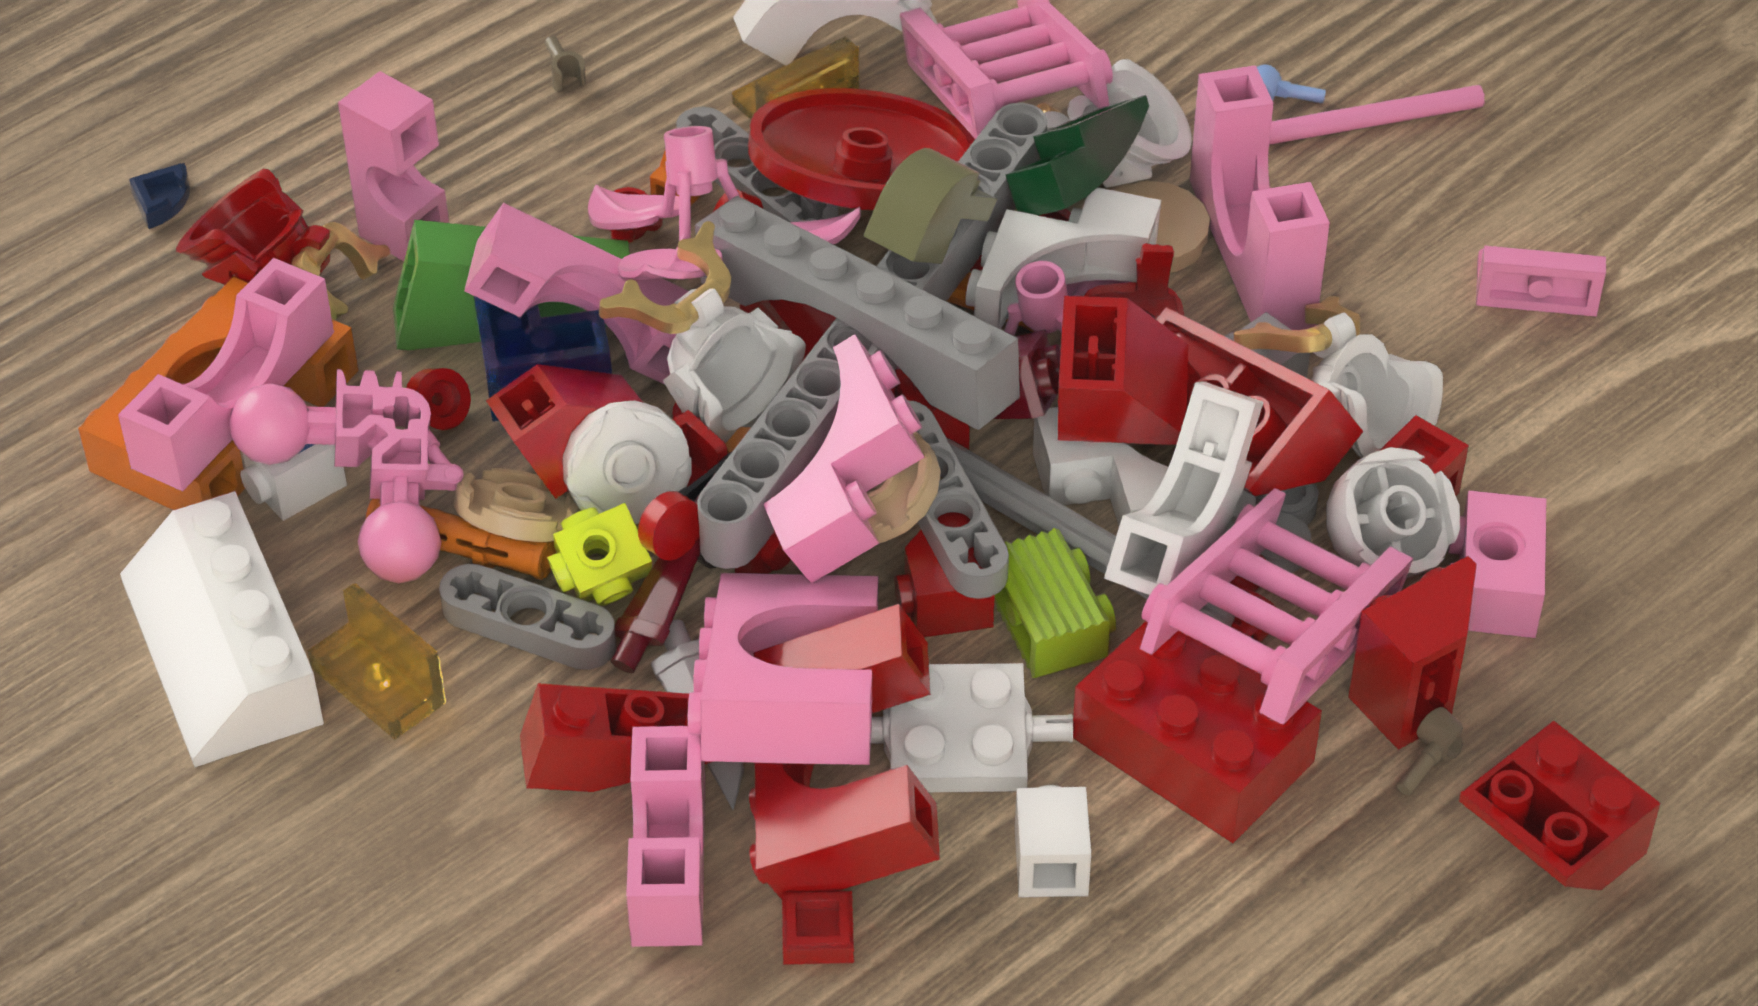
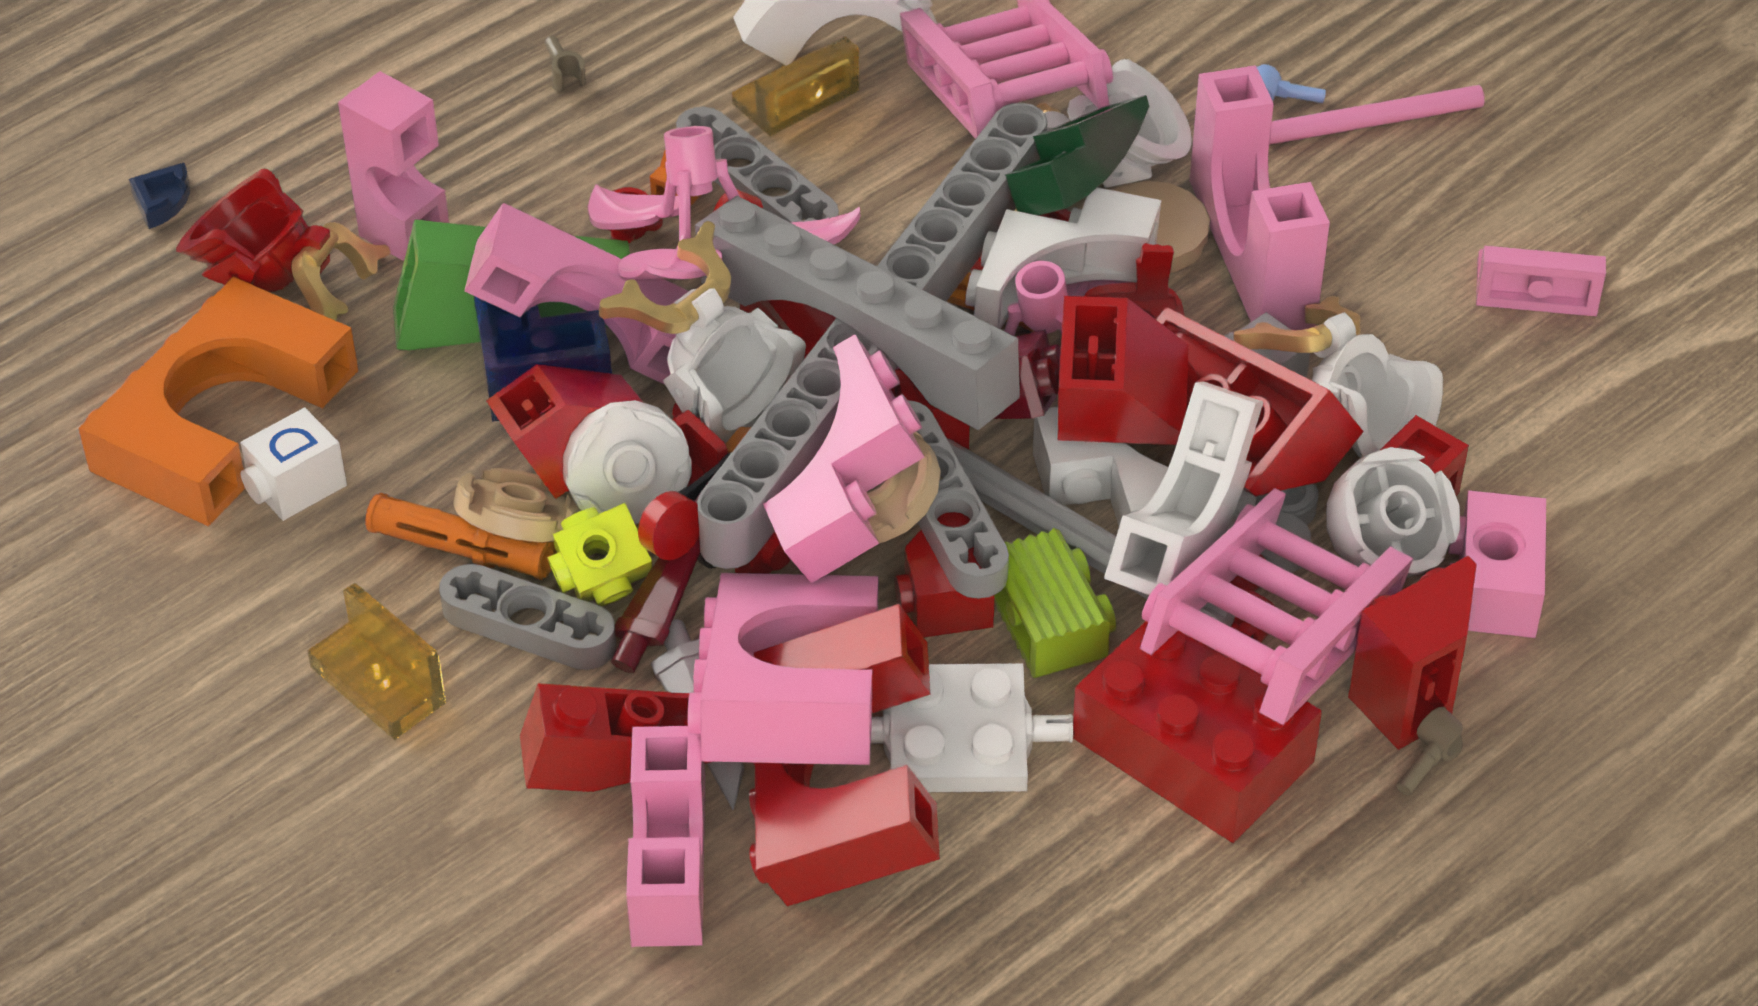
(220, 632): white slope -> none
(274, 331): bright pink arch -> none
(399, 536): bright pink piece -> none
(446, 394): red tile -> none
(817, 927): red tile -> none
(847, 141): red dish -> none
(924, 206): olive brick -> none
(1052, 841): white brick -> none
(1566, 809): red slope -> none

